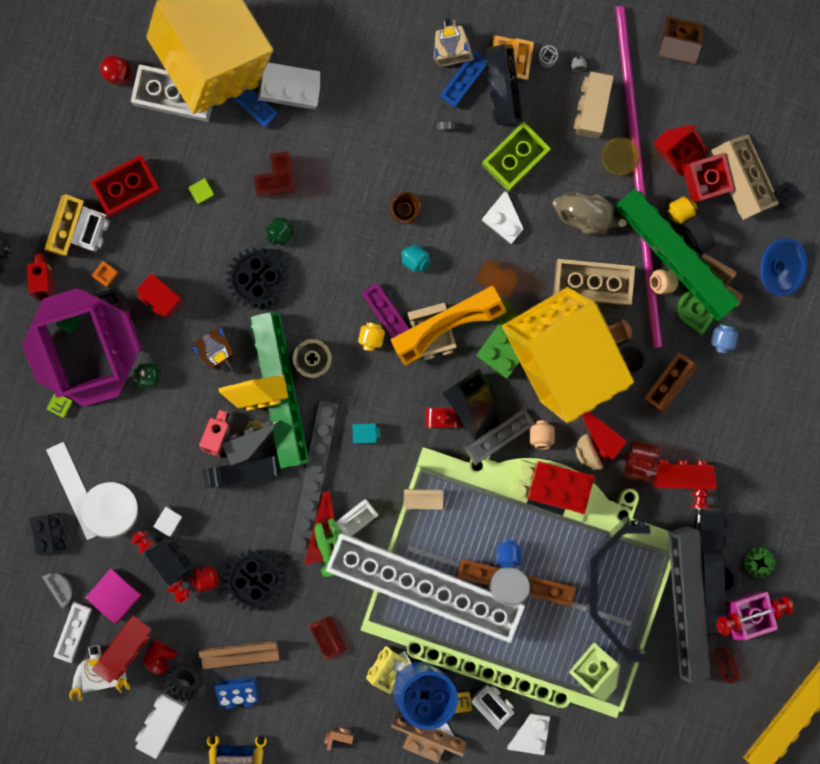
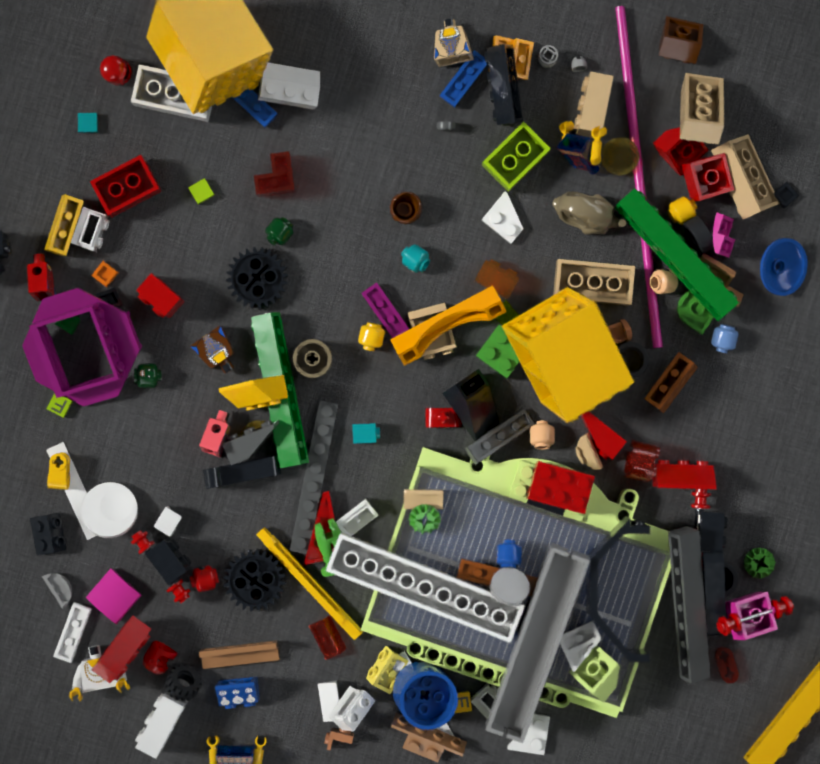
(59, 474): none -> yellow piece
(87, 122): none -> teal tile
(310, 583): none -> yellow piece
(328, 698): none -> white slope
(351, 709): none -> white window
(419, 512): none -> bright green gear
(537, 642): none -> light grey piece
(579, 643): none -> white wing
(580, 150): none -> torso
(702, 108): none -> tan brick
(722, 242): none -> dark pink slope

